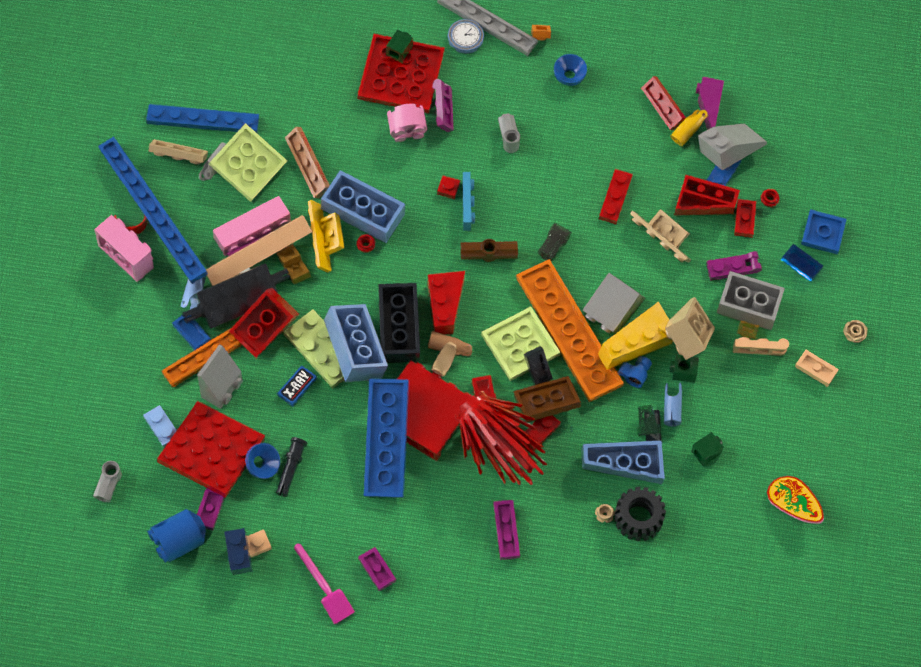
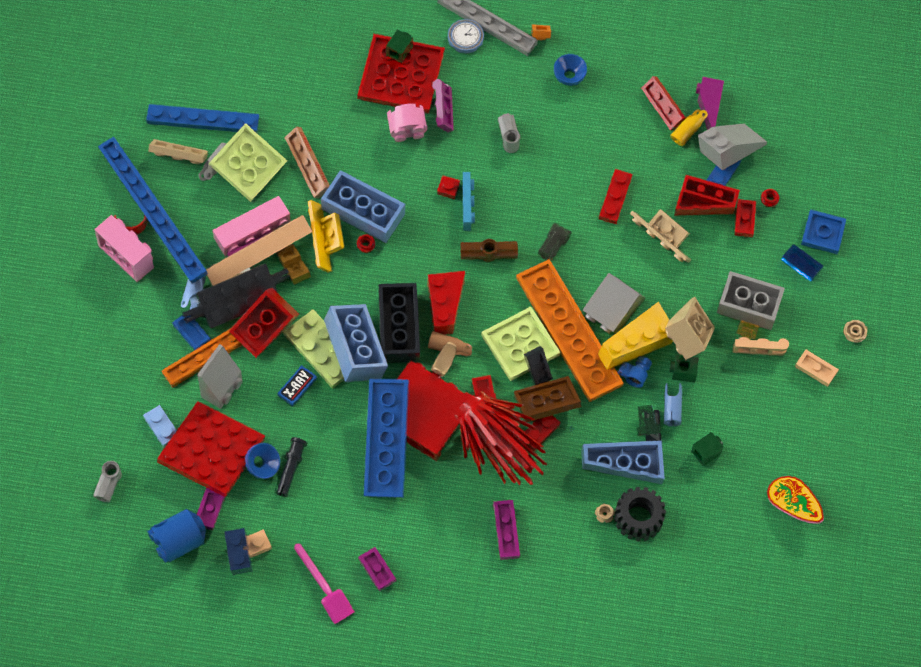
(721, 267): magenta plate -> none

